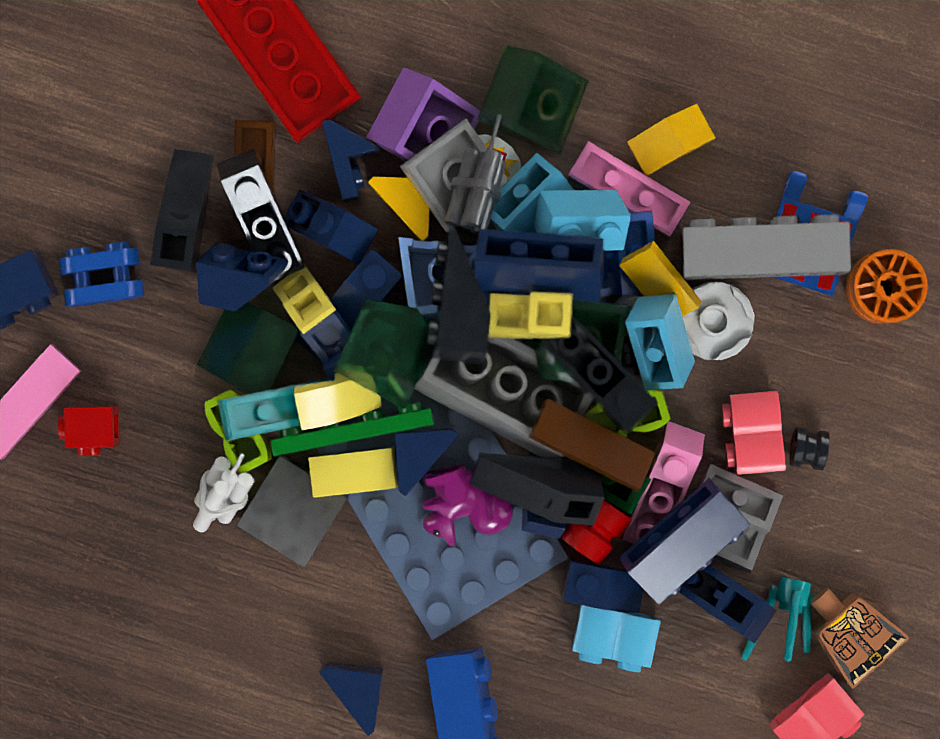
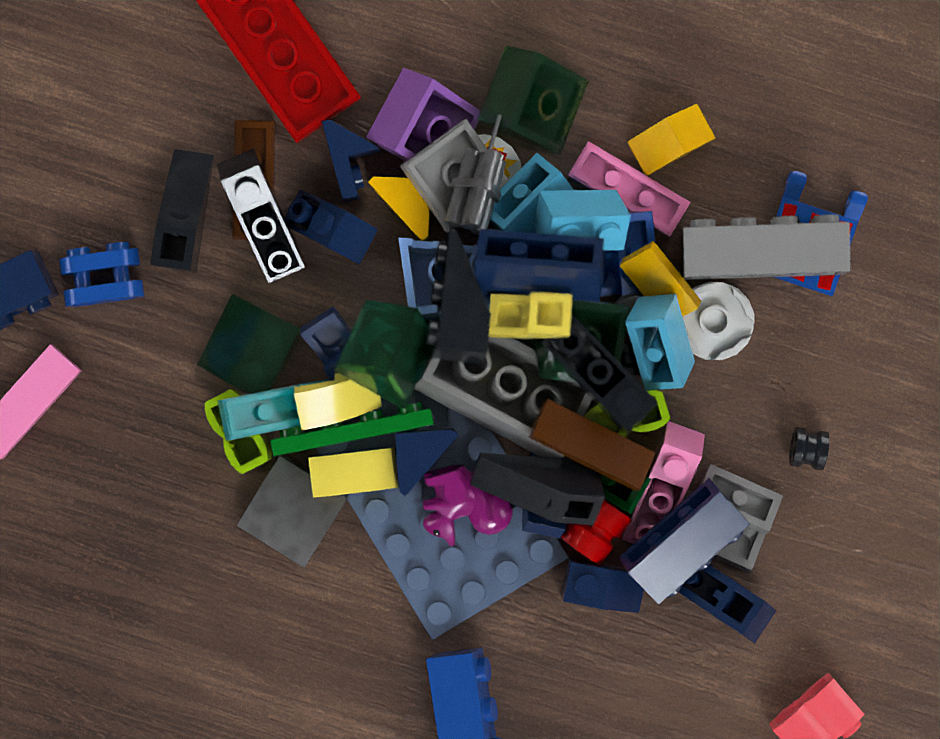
(90, 428): red brick -> none
(221, 493): white piece -> none
(234, 276): dark blue slope -> none
(304, 299): light yellow slope -> none
(357, 689): dark blue slope -> none
(370, 280): dark blue slope -> none
(616, 636): medium azure brick -> none
(754, 432): coral brick -> none
(792, 597): teal plant -> none
(854, 635): torso -> none
(902, 274): orange wheel -> none

